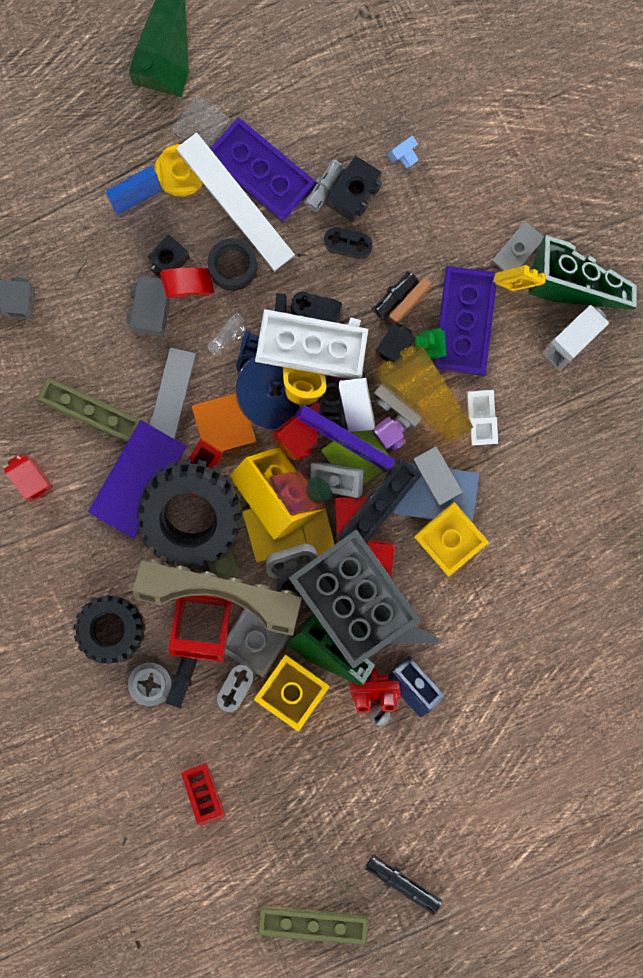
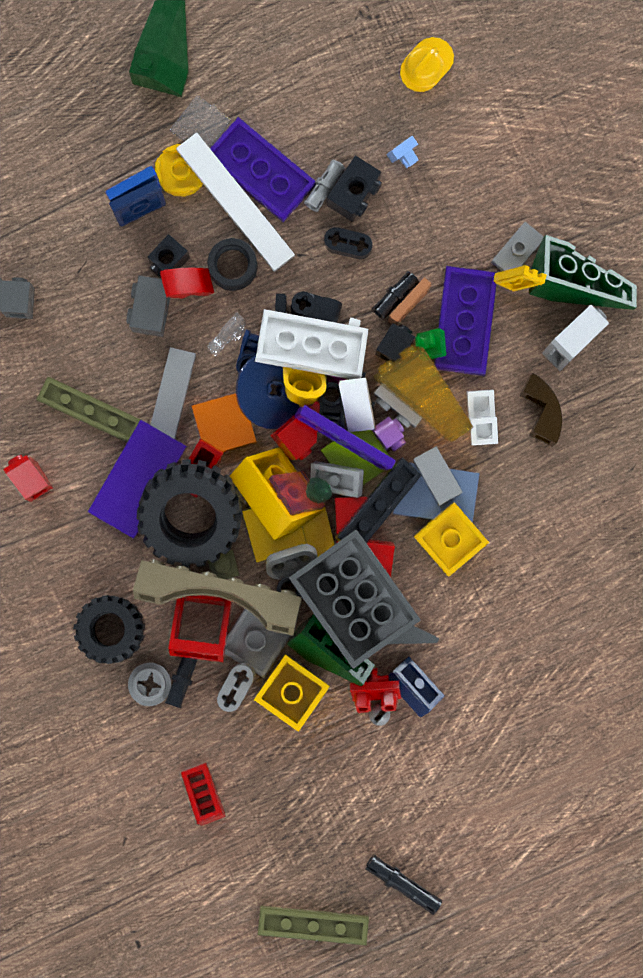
(138, 203): none -> dark blue tile
(426, 64): none -> yellow piece
(549, 422): none -> dark brown brick

